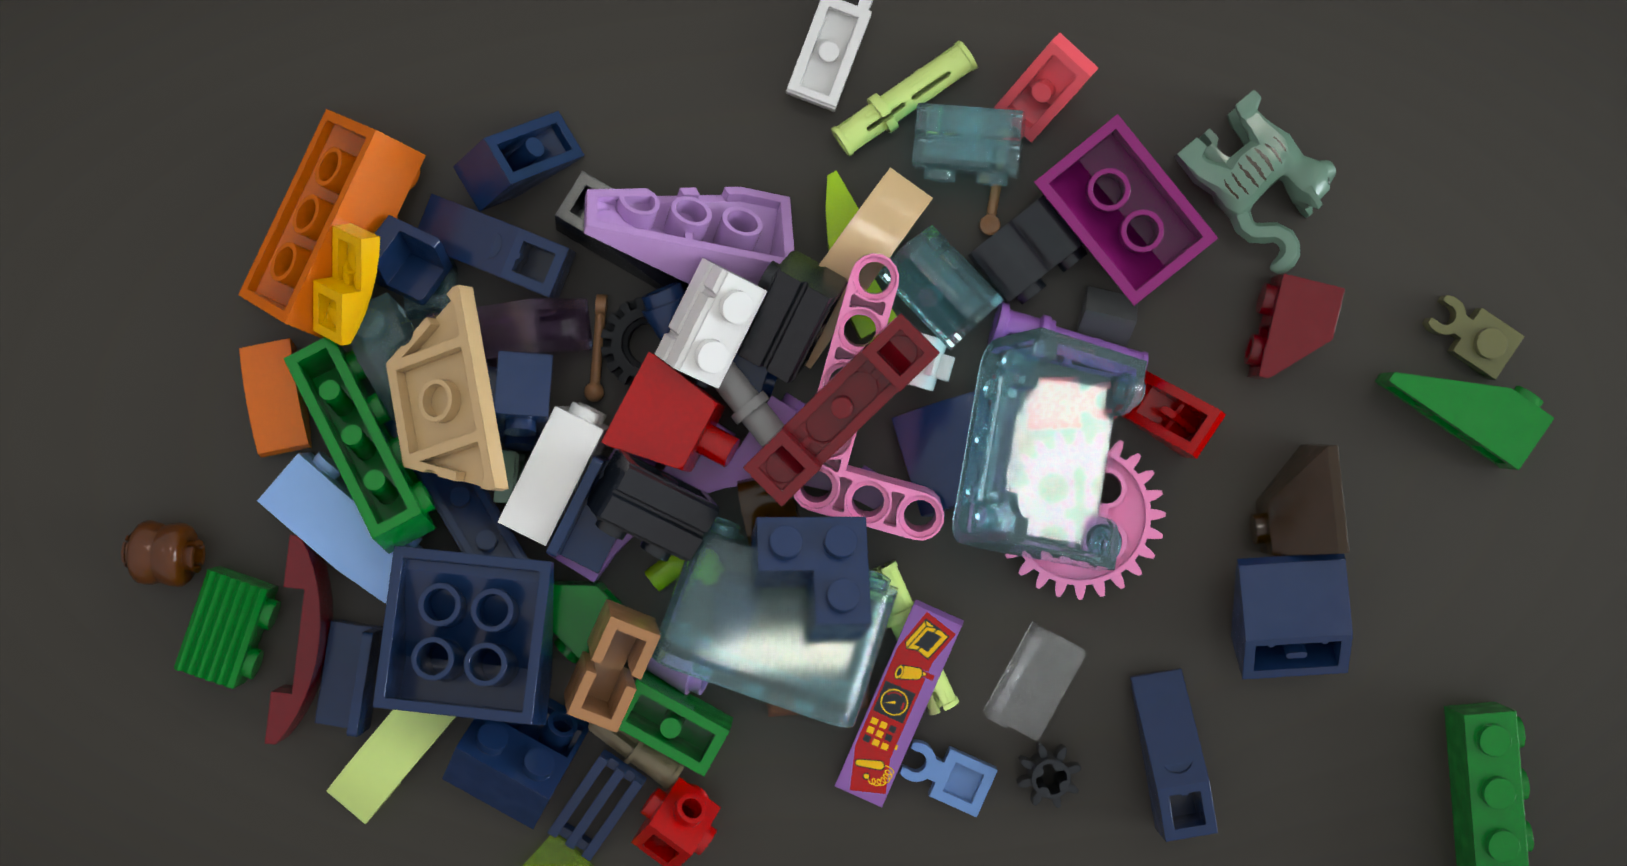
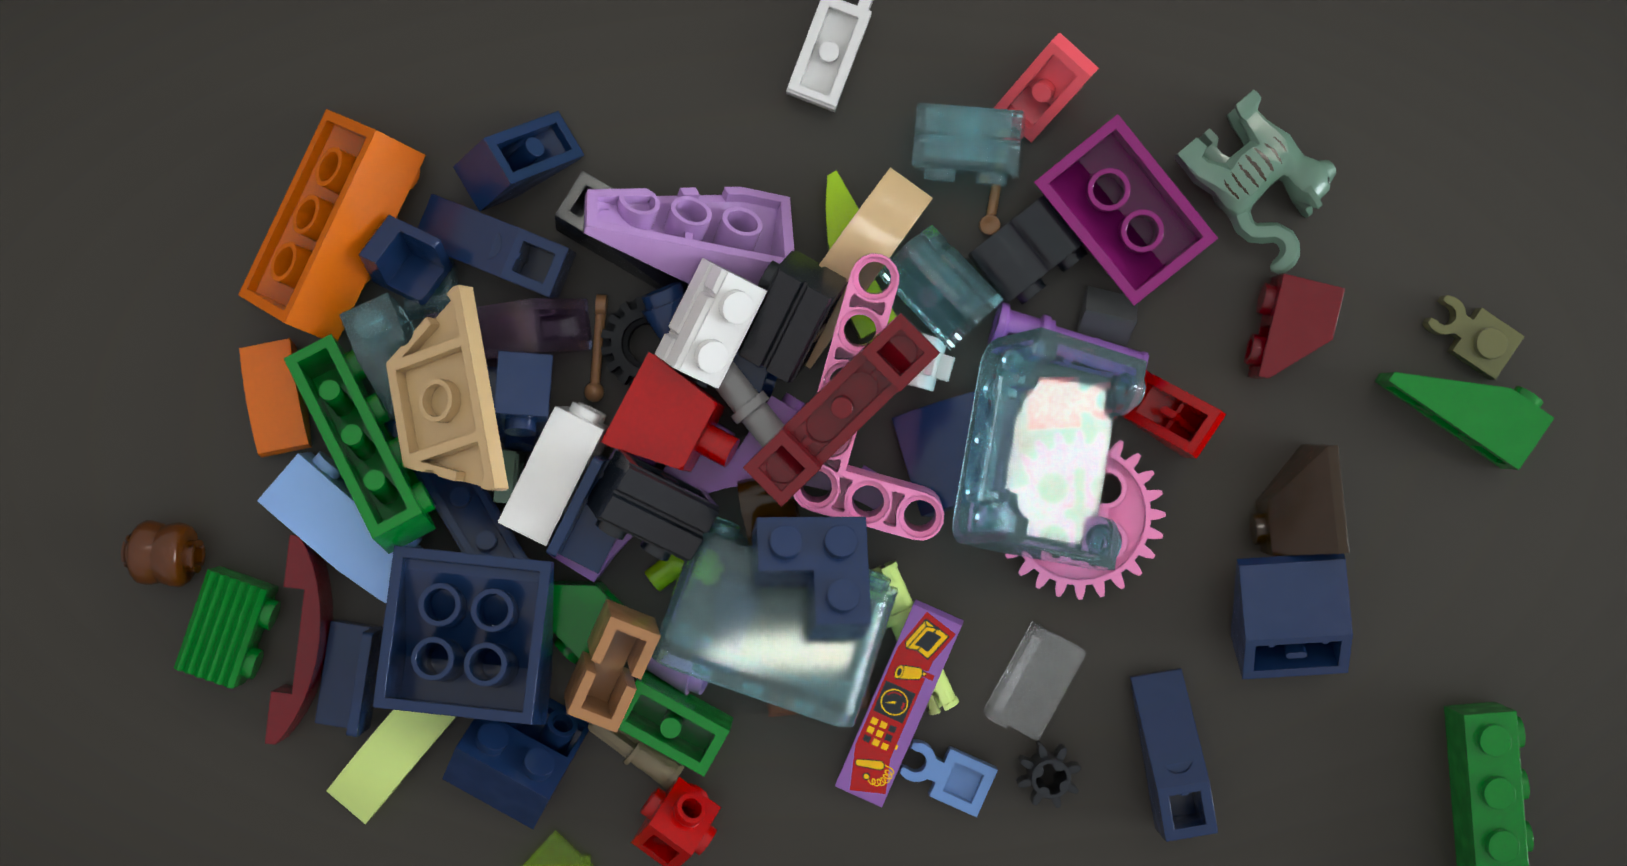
(344, 298): yellow slope -> none
(575, 835): dark blue tile -> none
(902, 99): yellowish green pin -> none

